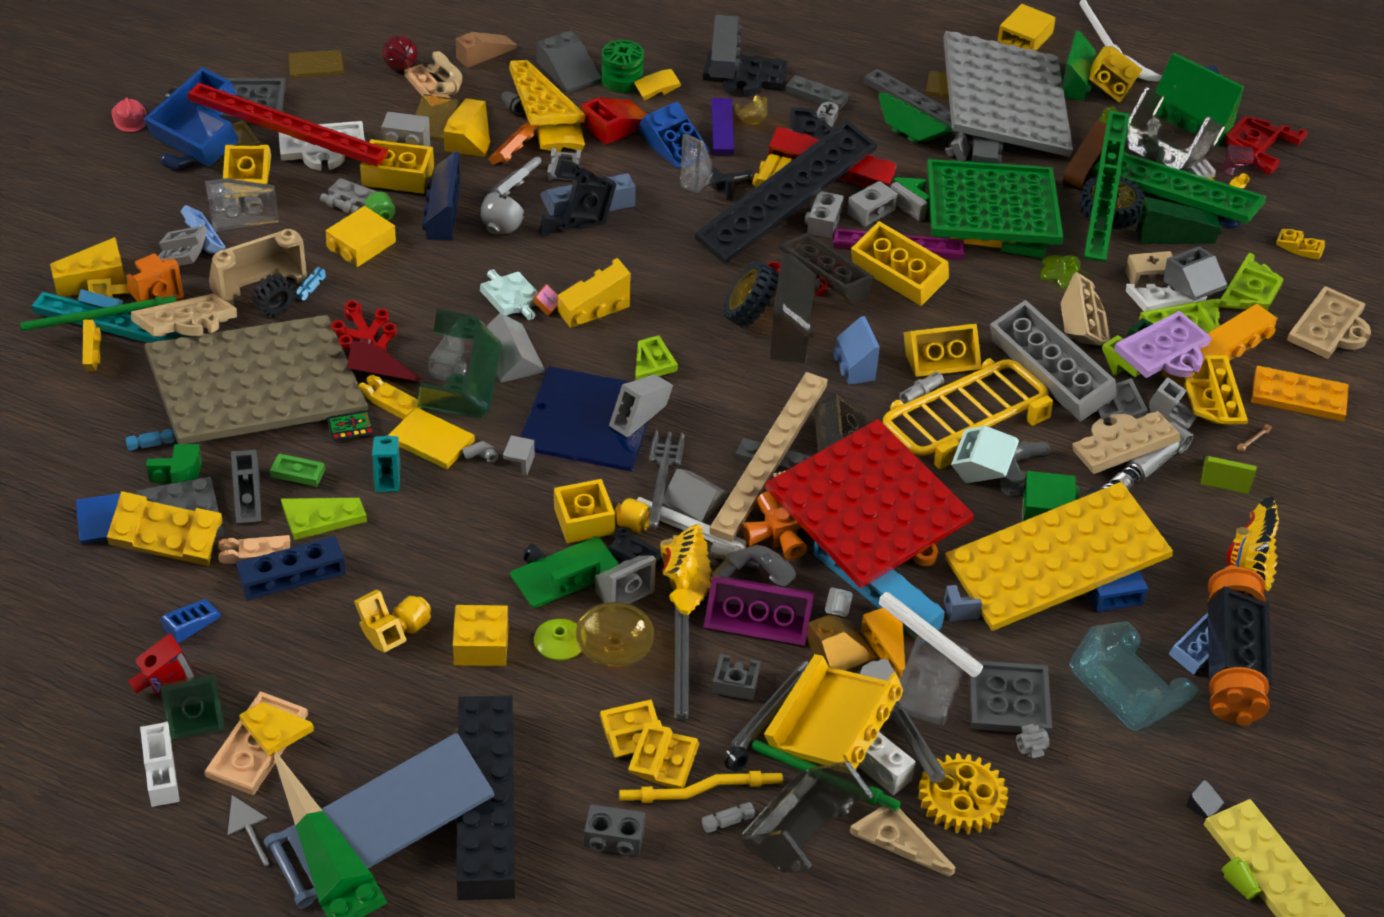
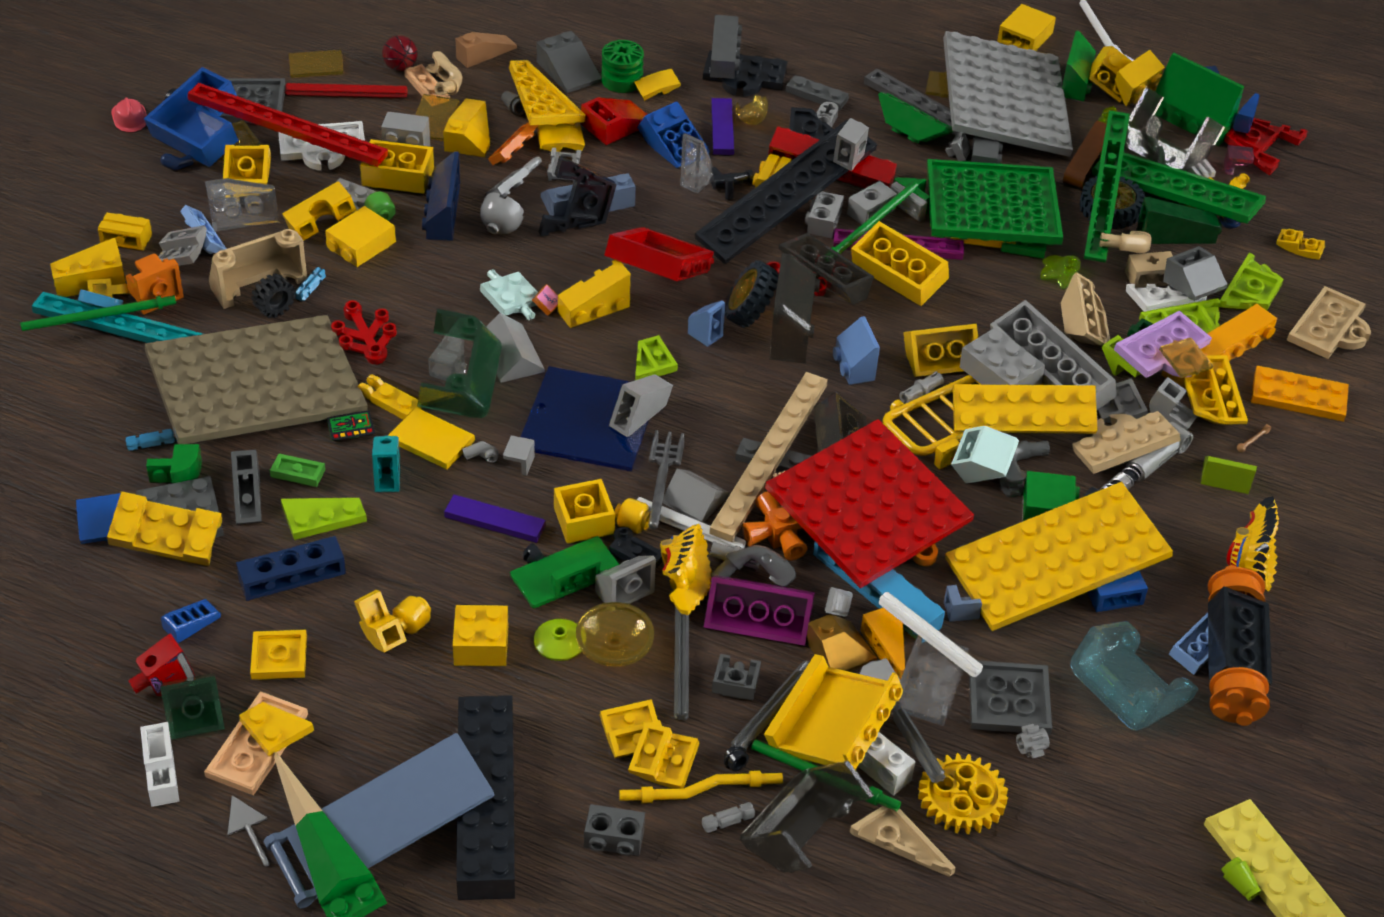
(91, 345): yellow wing -> none
(128, 230): none -> yellow brick
(185, 316): tan plate -> none
(236, 551): light nougat hinge -> none
(278, 654): none -> yellow plate
(330, 201): none -> yellow arch
(346, 90): none -> red axle
(374, 359): dark red slope -> none
(495, 518): none -> dark purple tile
(659, 253): none -> red window
(707, 323): none -> medium blue slope
(851, 144): none -> light grey brick
(854, 236): none -> green bar
(1000, 361): none -> light grey brick
(1026, 408): none -> yellow plate
(1134, 242): none -> tan piece
(1138, 75): none -> yellow slope
(1186, 357): none -> clear yellow piece
(1204, 800): slope -> none
(1246, 115): none -> blue slope

